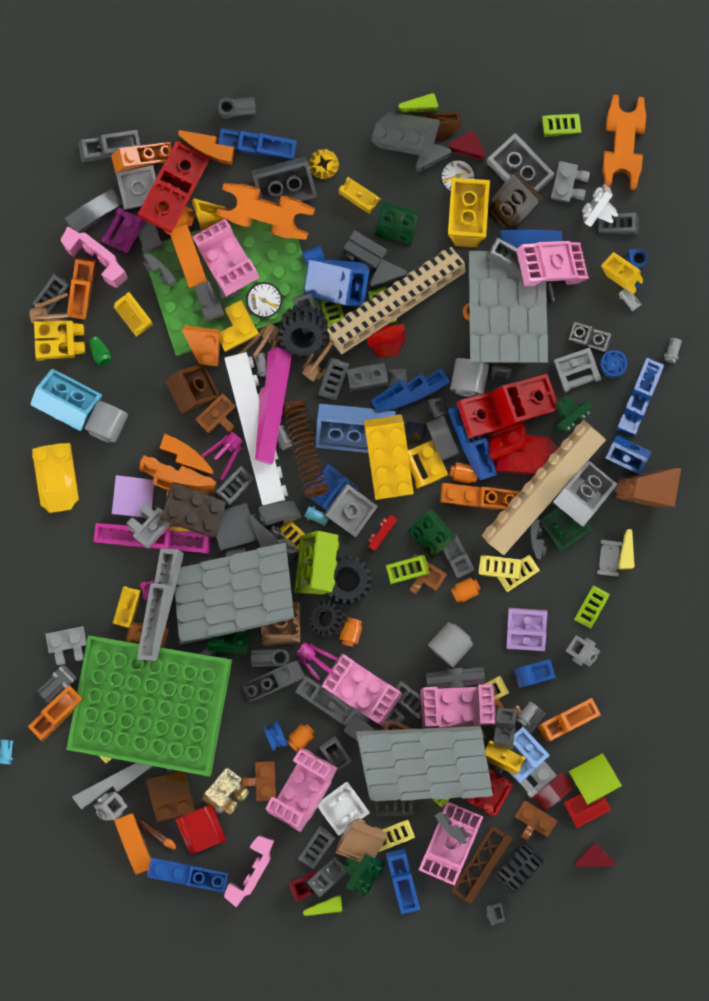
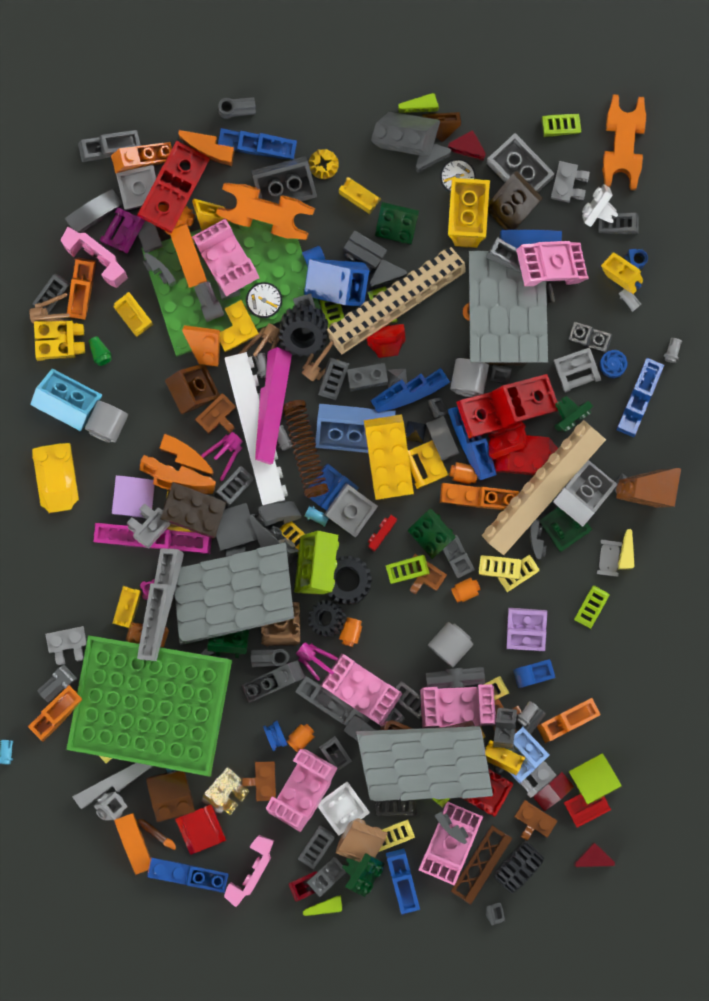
(583, 651): light grey brick -> none
(628, 454): blue brick -> none

